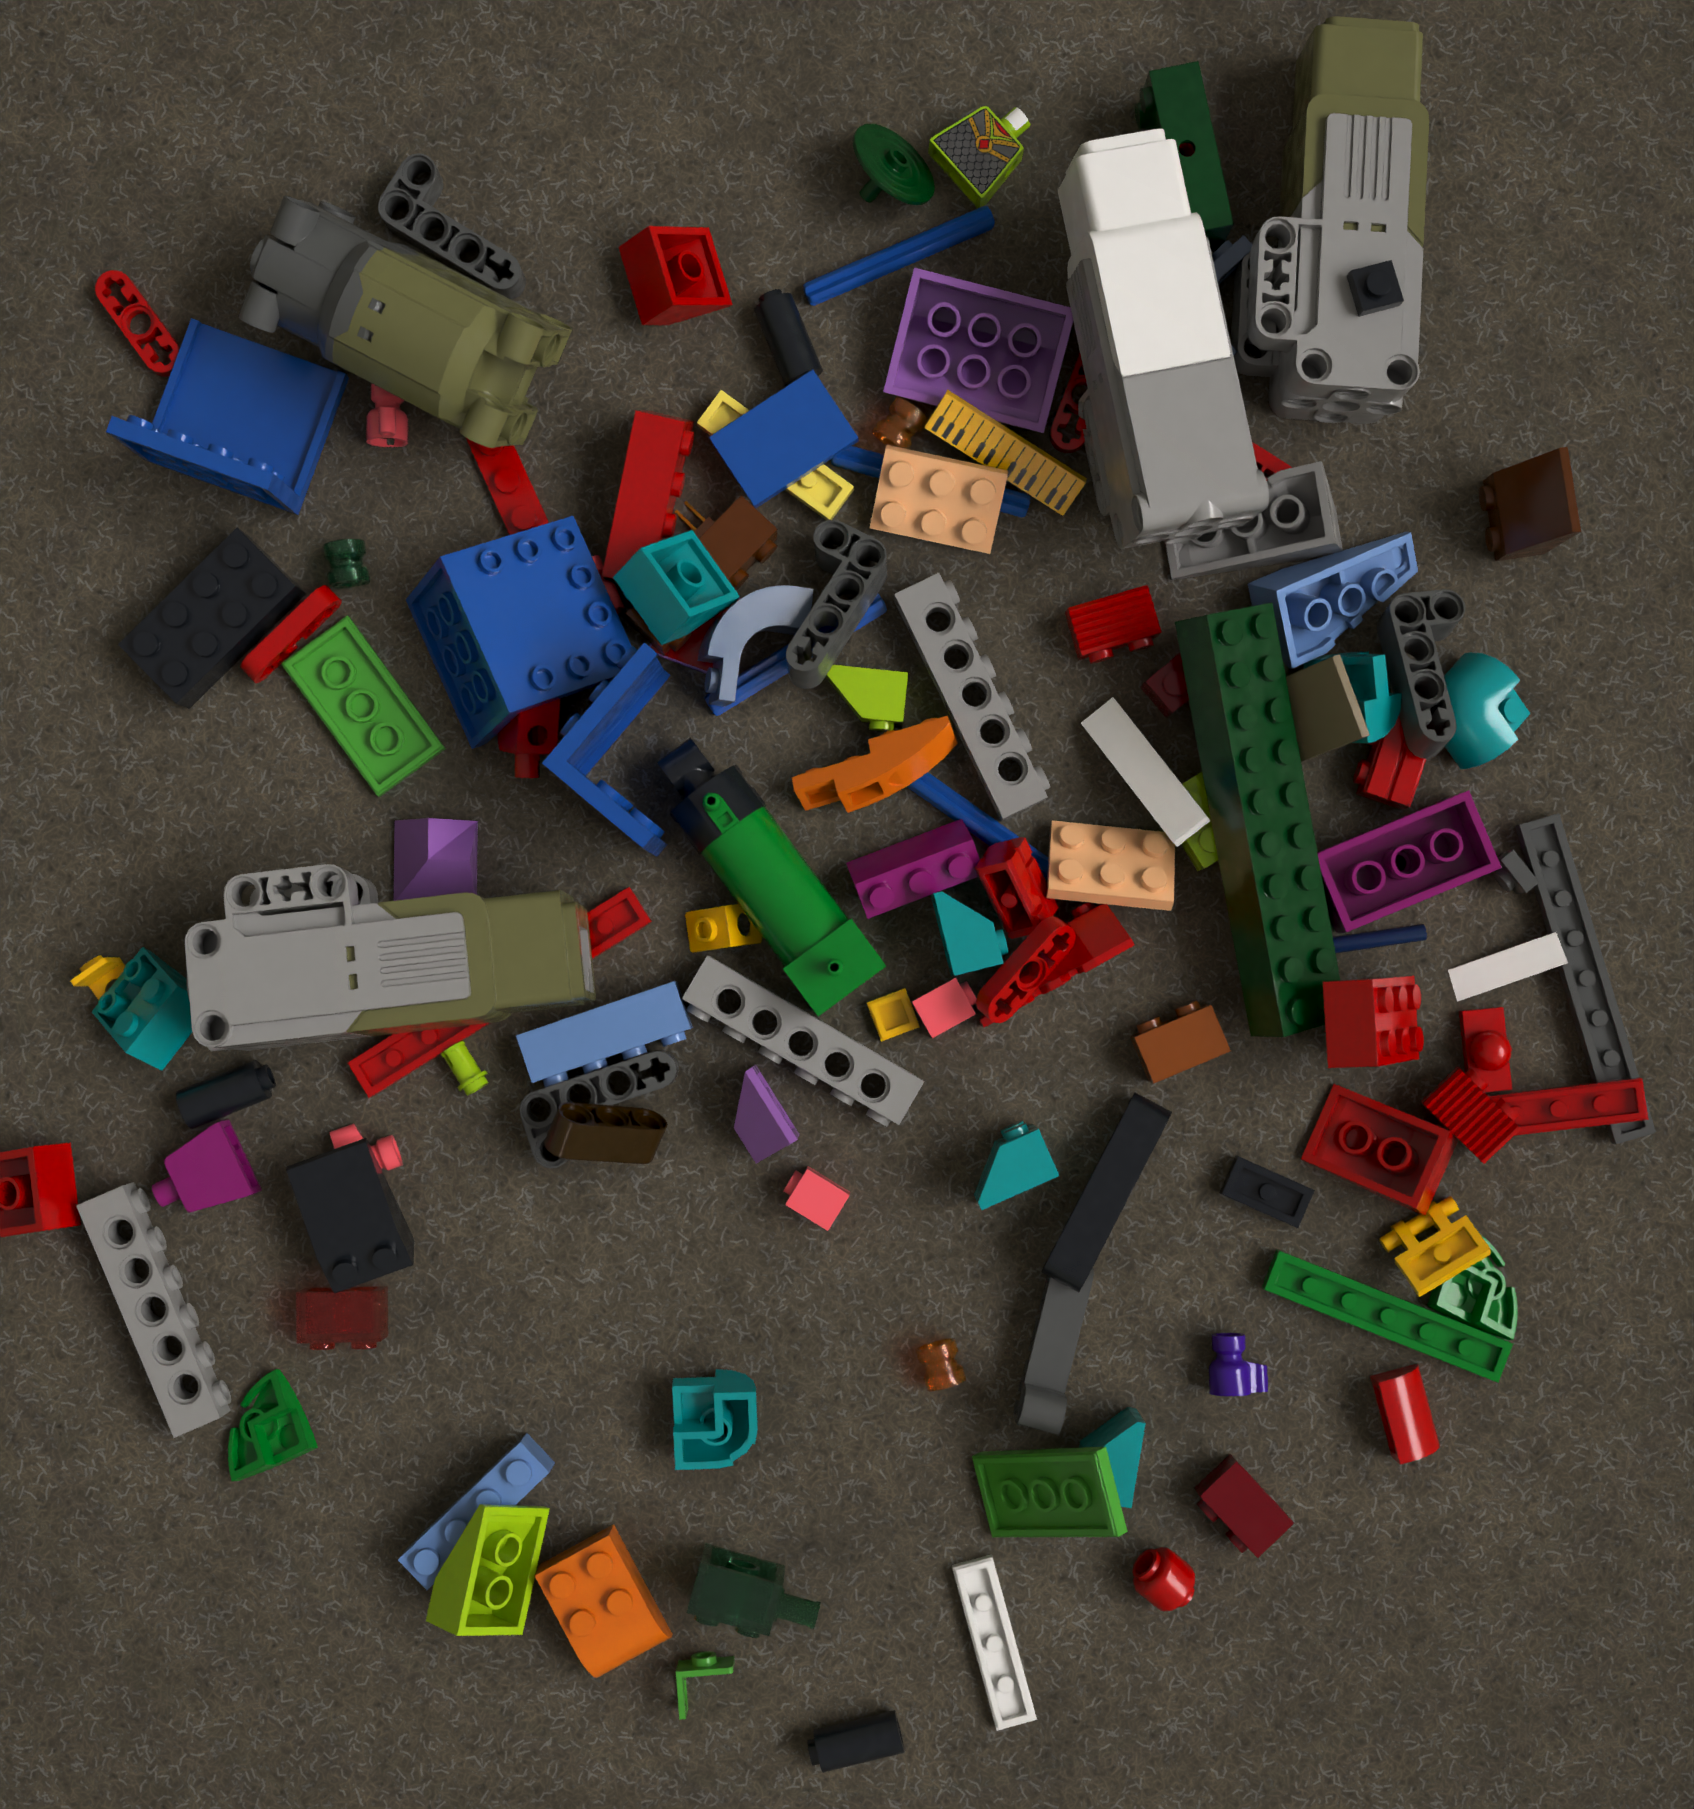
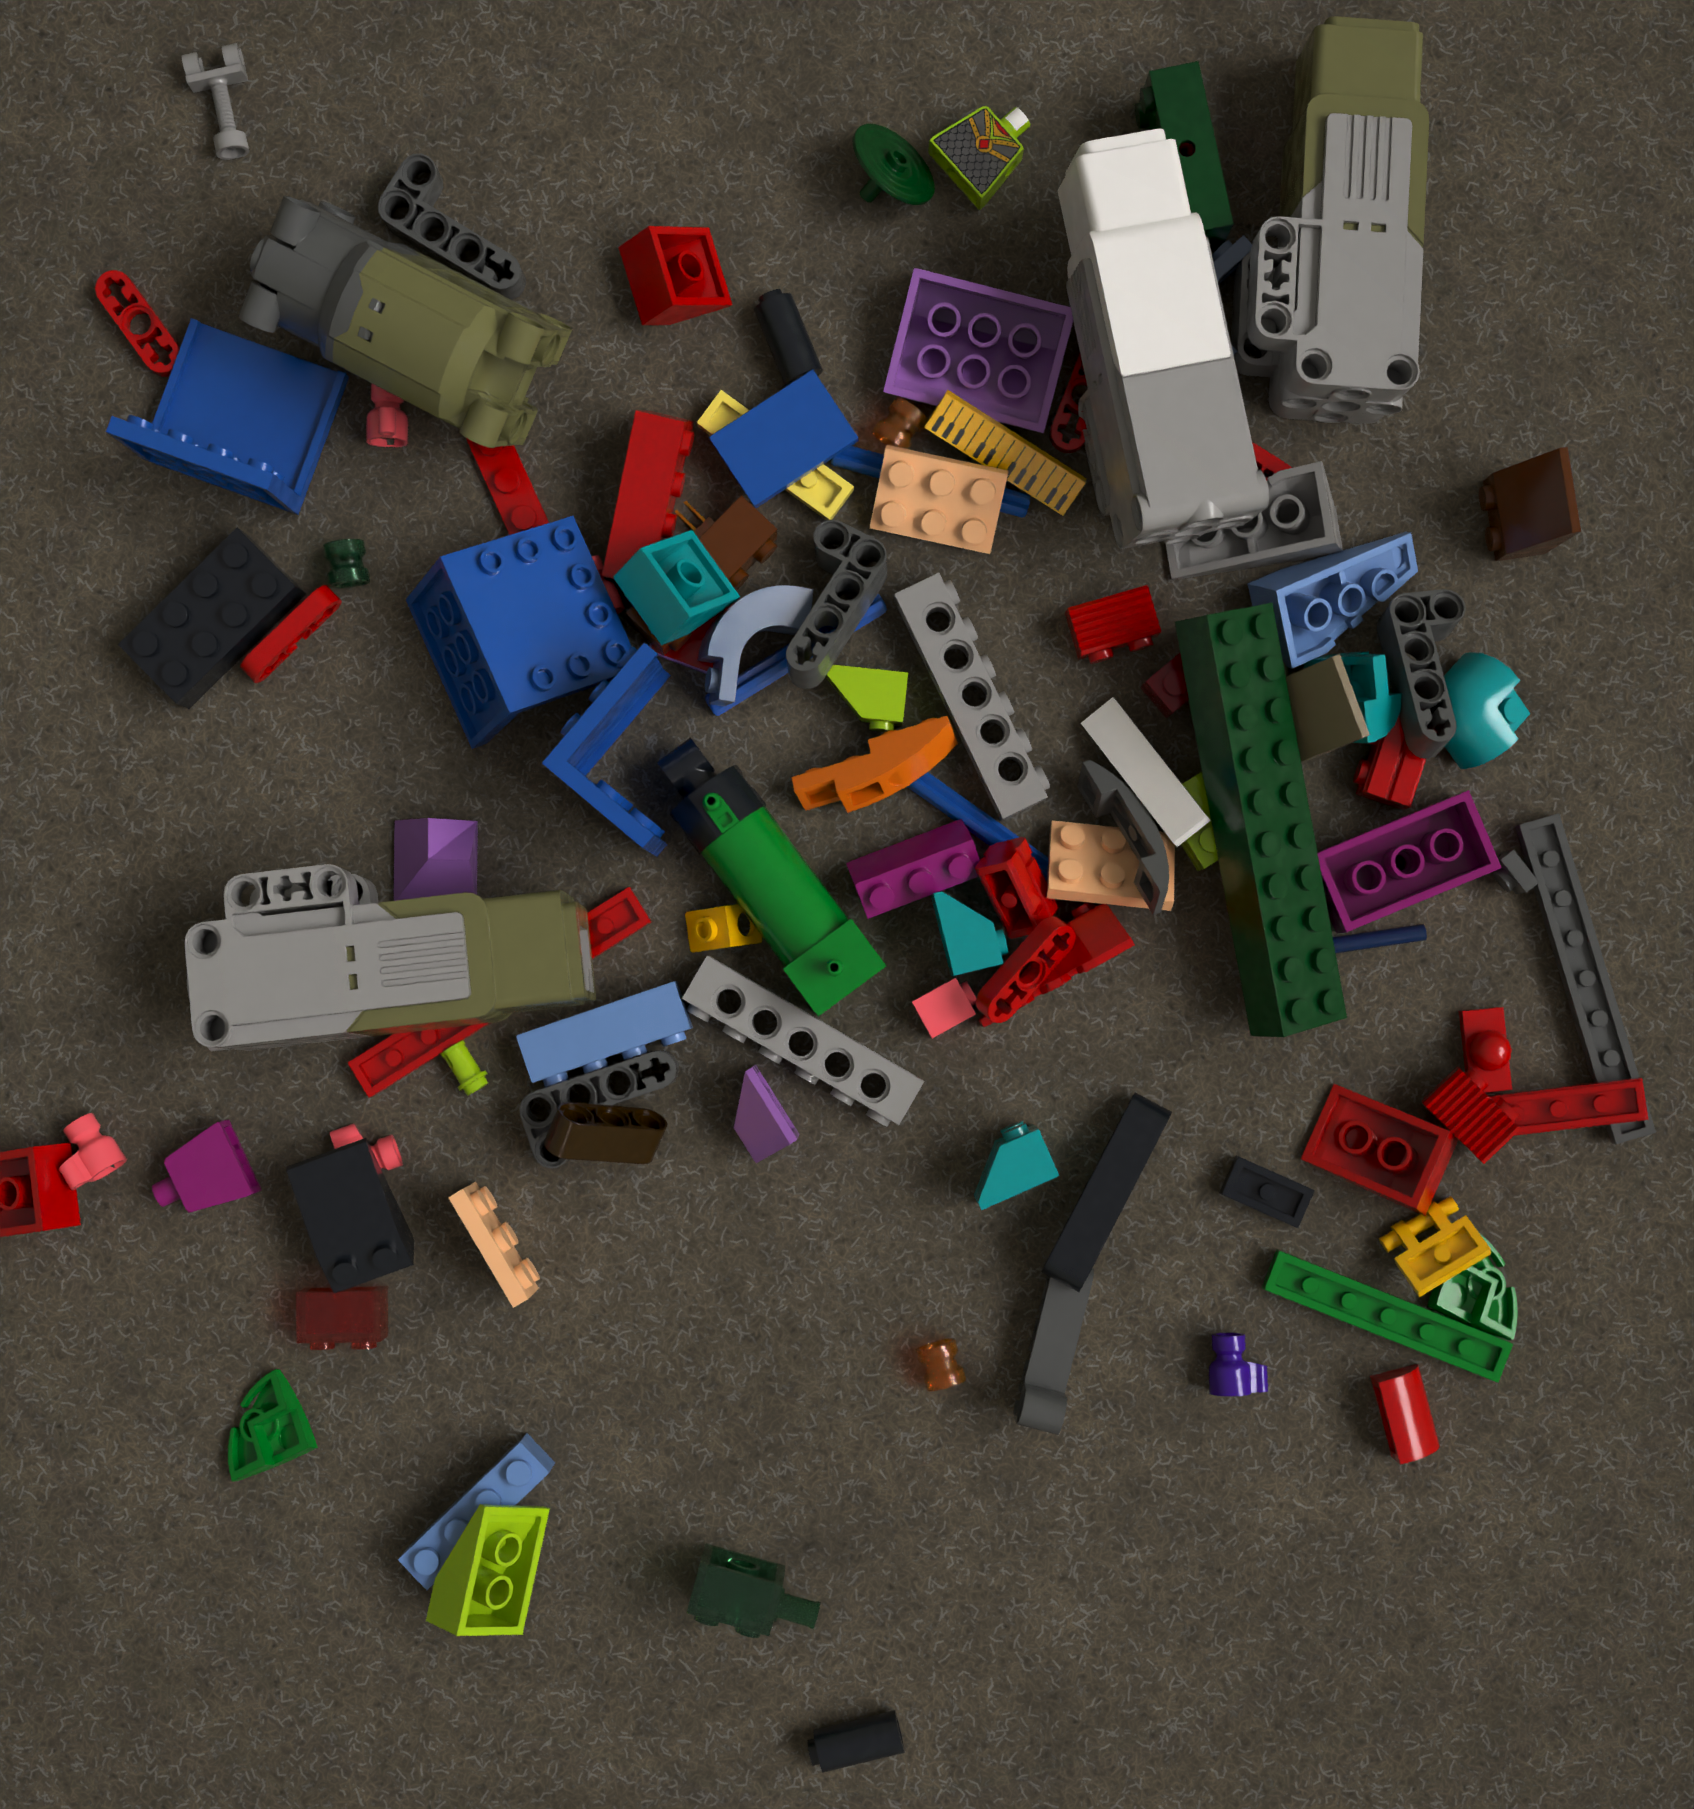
(94, 1155): none -> coral piece
(98, 974): yellow bracket -> none
(147, 1010): teal slope -> none
(148, 1331): light grey brick -> none
(225, 1093): black brick -> none
(229, 142): none -> light grey bar
(363, 706): bright green tile -> none
(496, 1243): none -> light nougat plate
(530, 735): red torso -> none
(602, 1602): orange brick -> none
(700, 1665): bright green bracket -> none
(713, 1419): teal brick -> none
(815, 1197): coral brick -> none
(893, 1014): yellow tile -> none
(899, 255): blue axle -> none
(994, 1642): white tile -> none
(1050, 1493): bright green tile -> none
(1110, 795): none -> dark grey slope
(1123, 1441): teal slope -> none
(1163, 1579): red head -> none
(1179, 1042): dark orange brick -> none
(1243, 1506): dark red brick -> none
(1372, 1021): red brick -> none
(1375, 288): black plate -> none
(1507, 966): white sticker -> none

